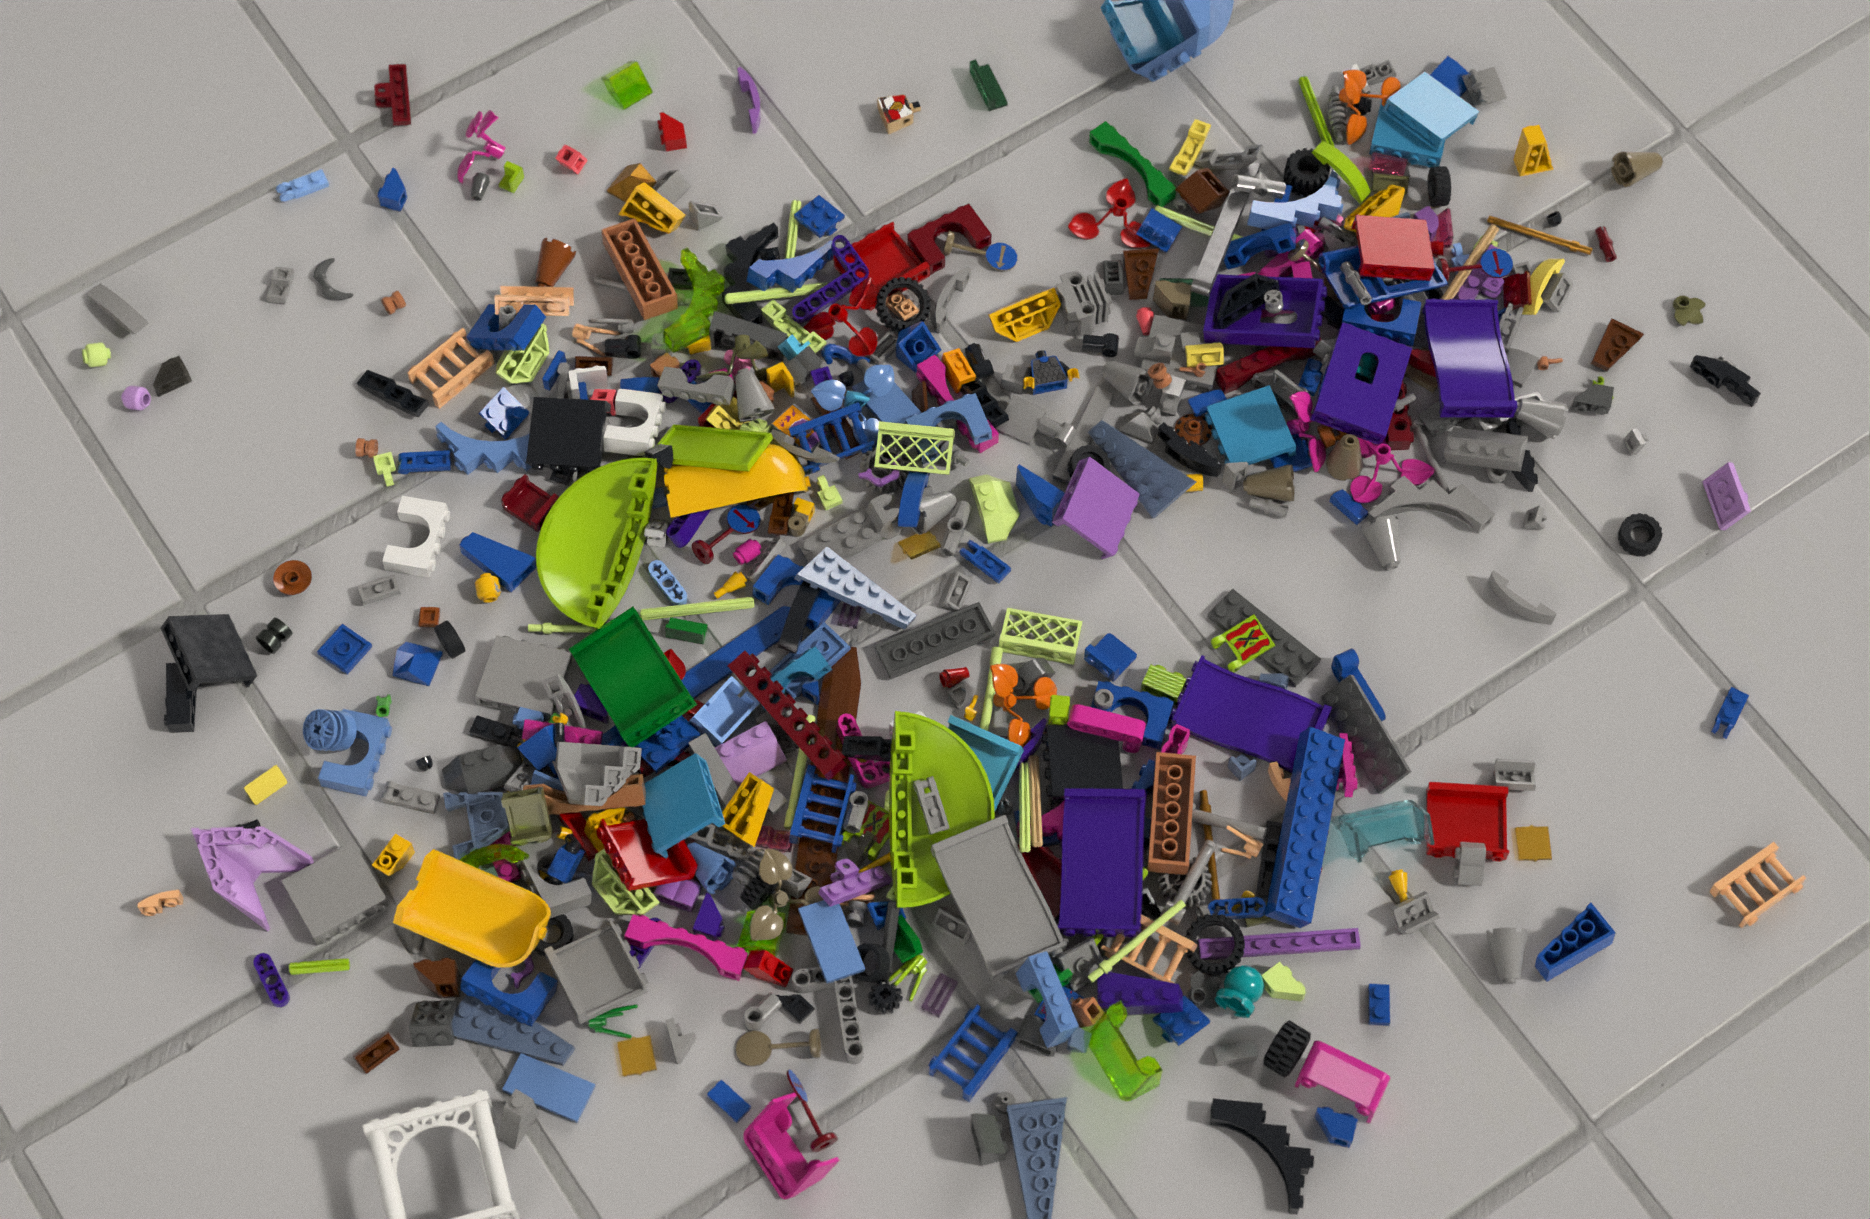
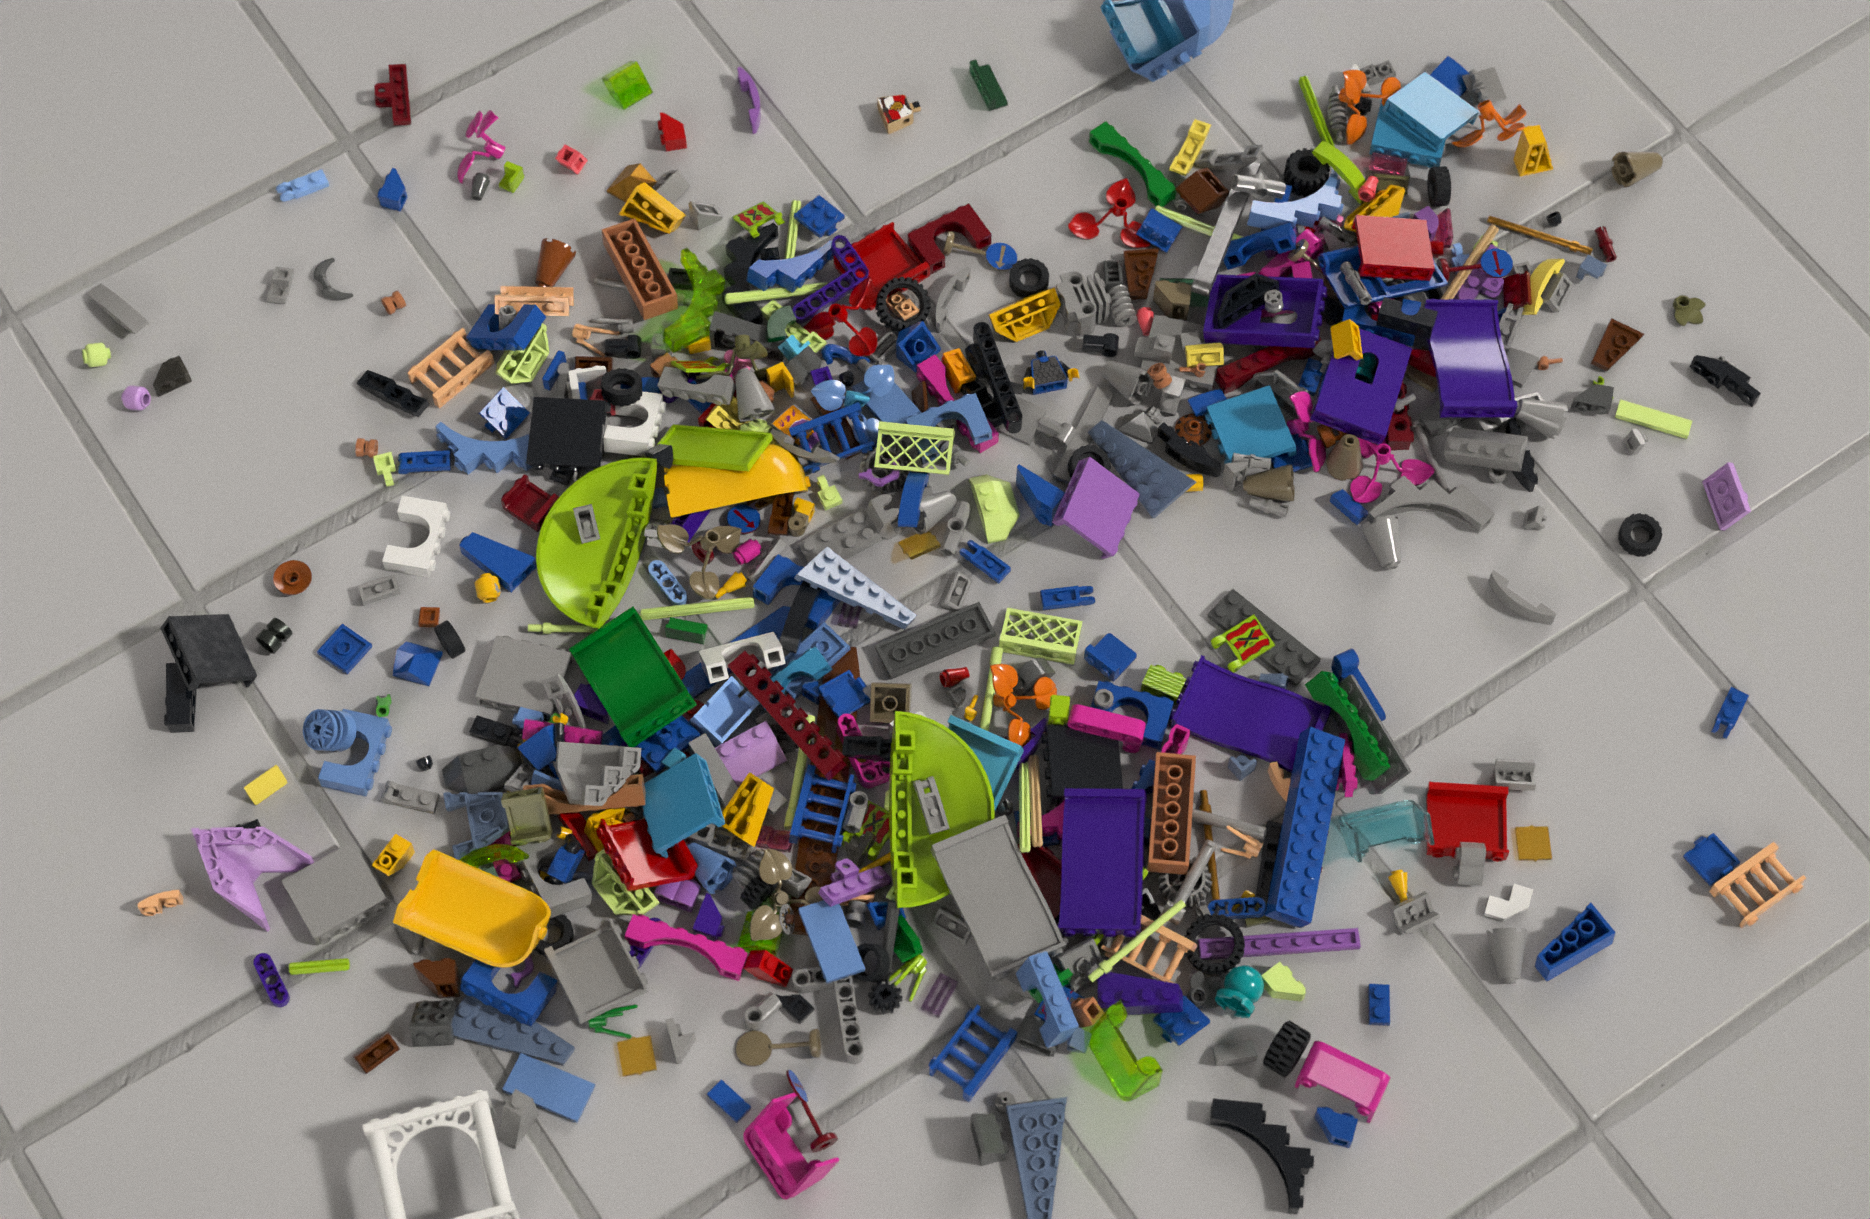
(586, 523): none -> light grey slope
(621, 397): none -> black tyre
(674, 758): none -> medium azure slope
(700, 365): none -> lime flag
(726, 540): none -> dark tan plant
(756, 216): none -> lime flag
(764, 647): none -> white arch
(778, 323): none -> dark green tile
(787, 915): none -> piece
(844, 694): none -> blue piece
(887, 699): none -> dark tan slope
(997, 377): none -> black beam
(1033, 266): none -> black tyre
(1066, 597): none -> blue hinge
(1121, 306): none -> light grey piece
(1252, 460): none -> light grey pin
(1346, 340): none -> yellow panel
(1368, 189): none -> coral cone
(1368, 757): none -> green arch
(1392, 317): none -> black arch
(1489, 113): none -> orange plant
(1503, 909): none -> white tile
(1592, 267): none -> sand blue panel
(1653, 419): none -> yellowish green tile
(1711, 858): none -> blue piece

